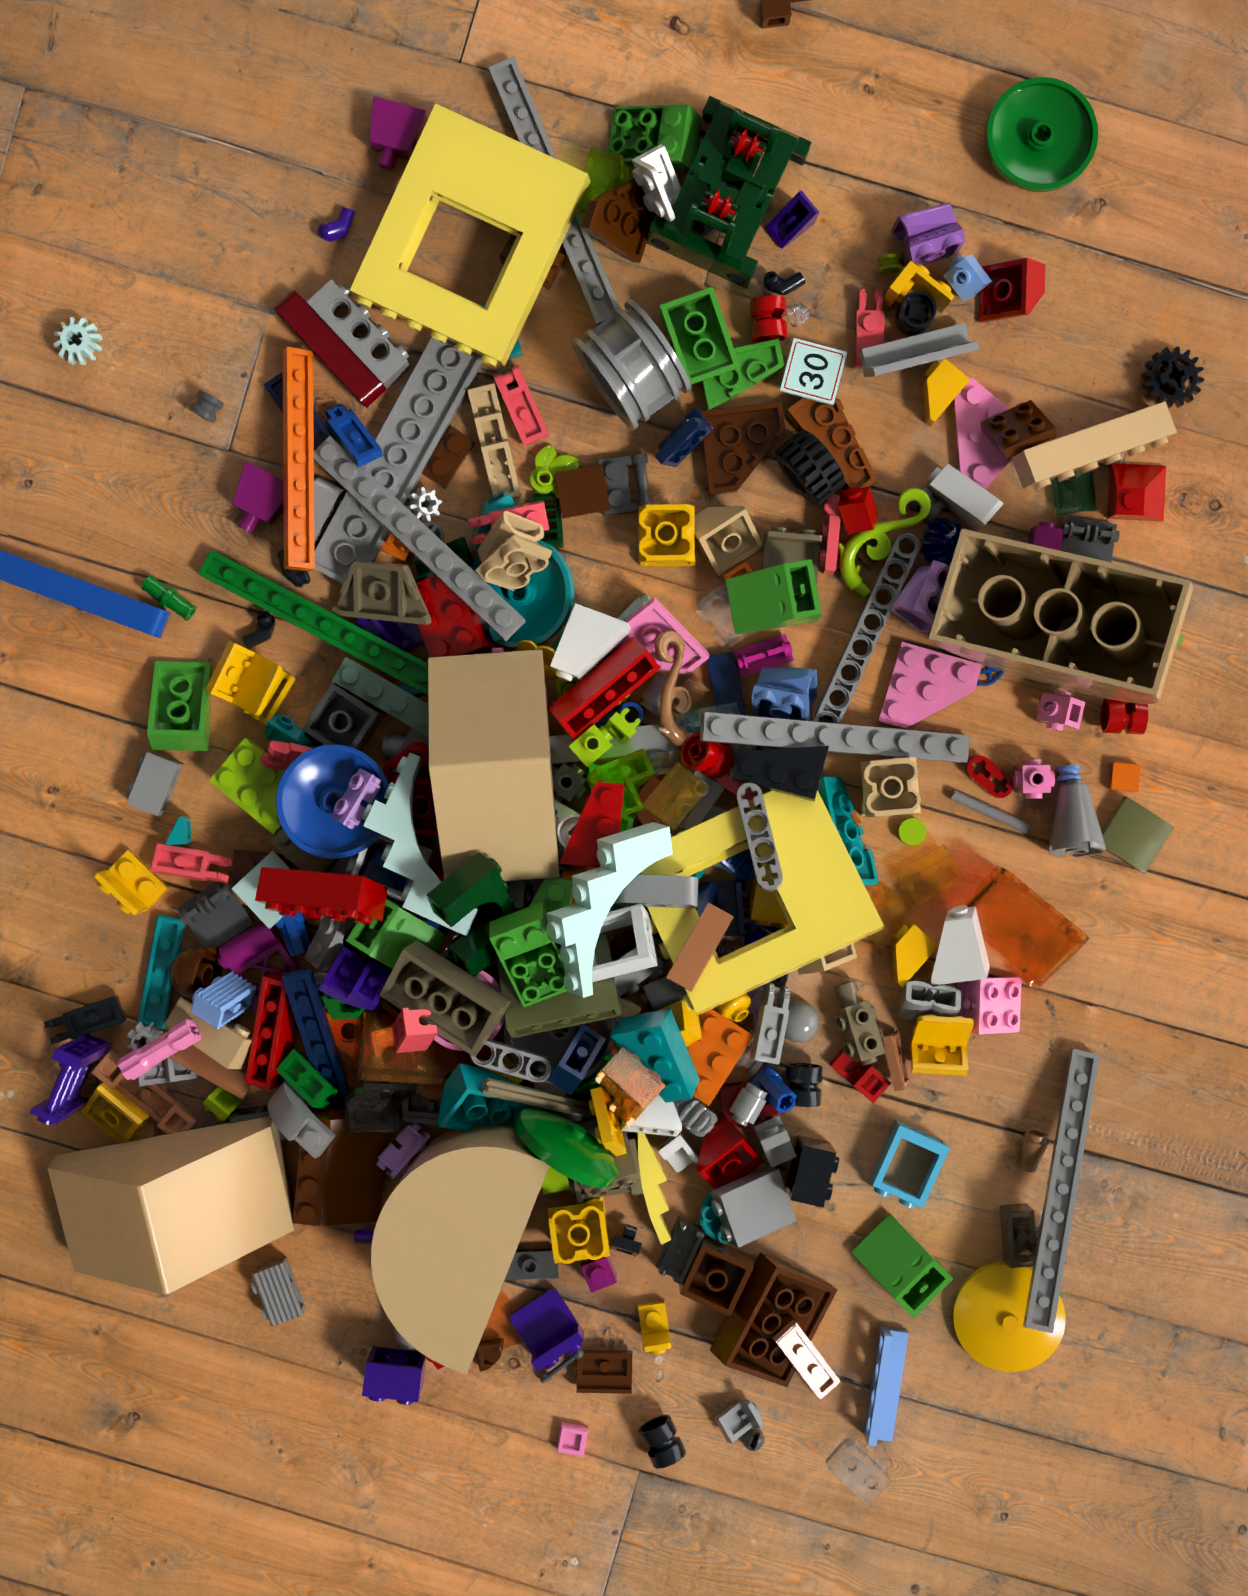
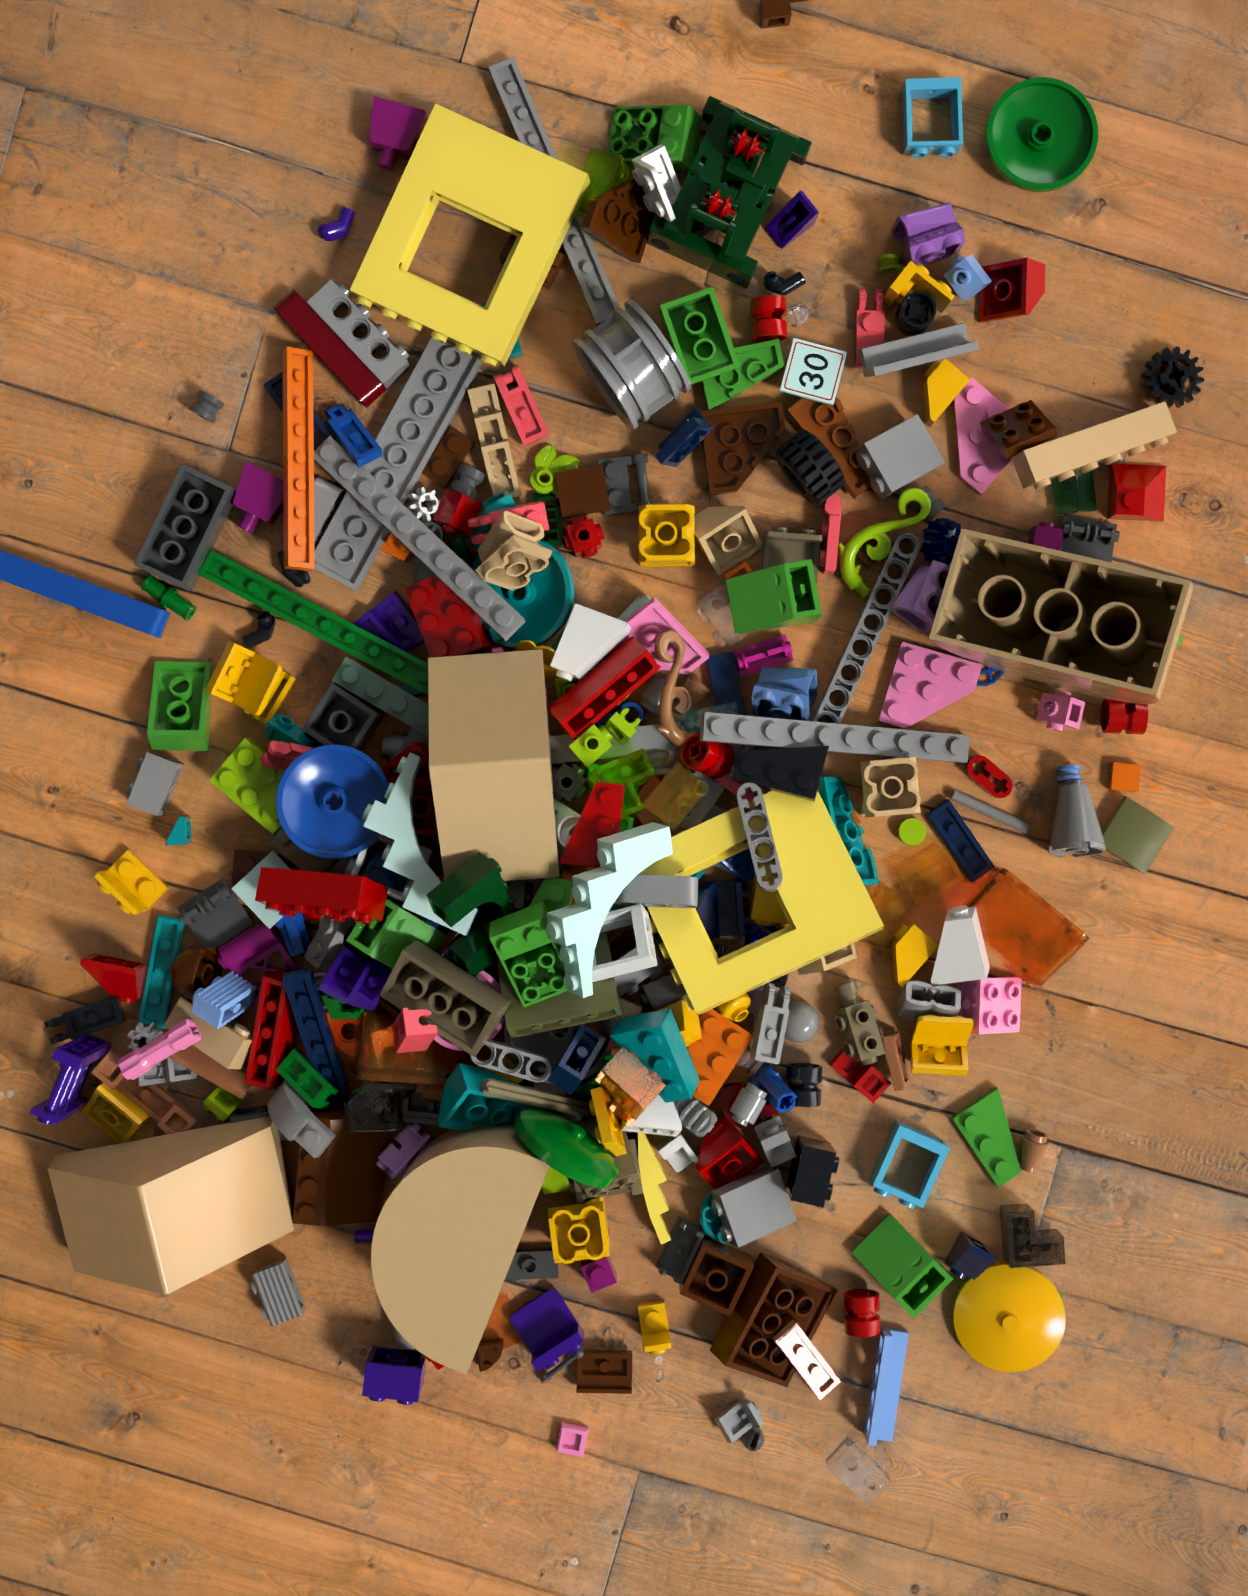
(88, 336): light aqua gear -> none
(117, 976): none -> red slope
(186, 527): none -> dark grey brick
(188, 863): coral hinge -> none
(348, 808): lavender hinge -> none
(382, 593): dark tan wing -> none
(455, 511): none -> red brick
(468, 480): none -> dark grey wheel
(588, 547): none -> red brick
(626, 1243): black tile -> none
(660, 1438): black wheel -> none
(699, 947): nougat tile -> none
(858, 509): red brick -> none
(862, 1315): none -> red wheel
(899, 457): none -> light grey brick
(932, 89): none -> medium azure window
(959, 840): none -> dark blue tile
(963, 496): white slope -> none
(969, 1257): none -> dark blue slope
(989, 1136): none -> bright green wing
(1023, 779): bright pink brick -> none
(1061, 1191): light grey plate -> none

